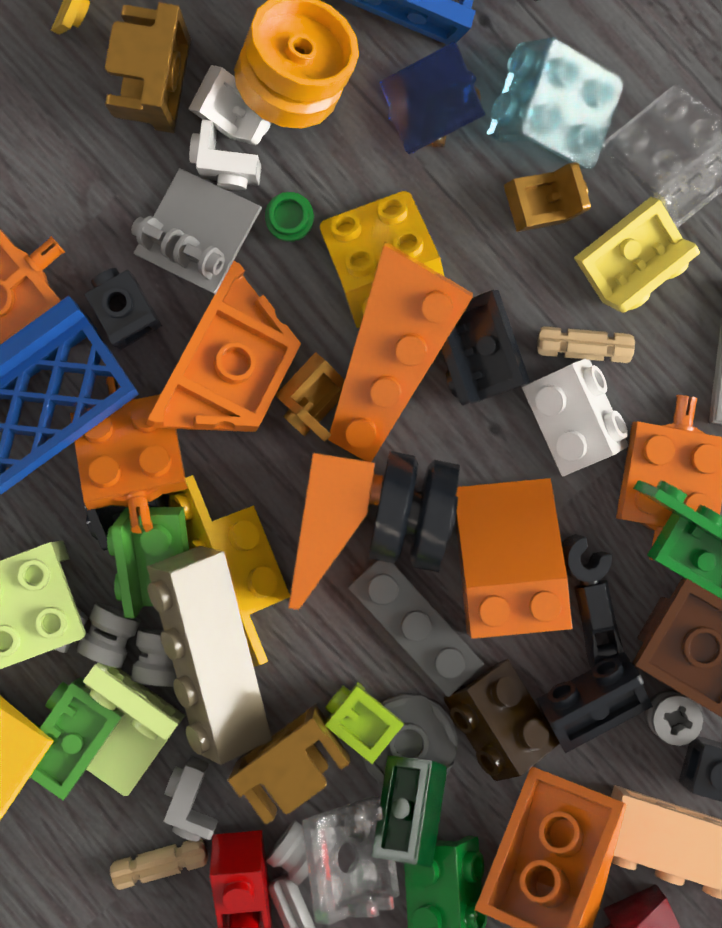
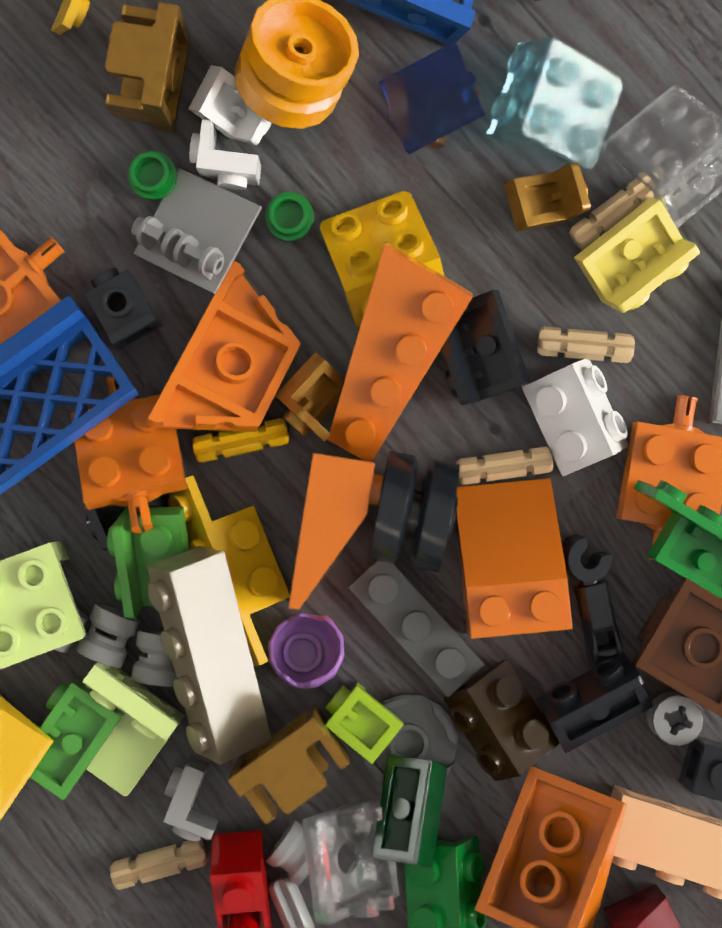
(152, 175): none -> green plate
(235, 443): none -> yellow axle
(306, 650): none -> medium lavender hair
(505, 465): none -> tan axle
(609, 214): none -> tan axle

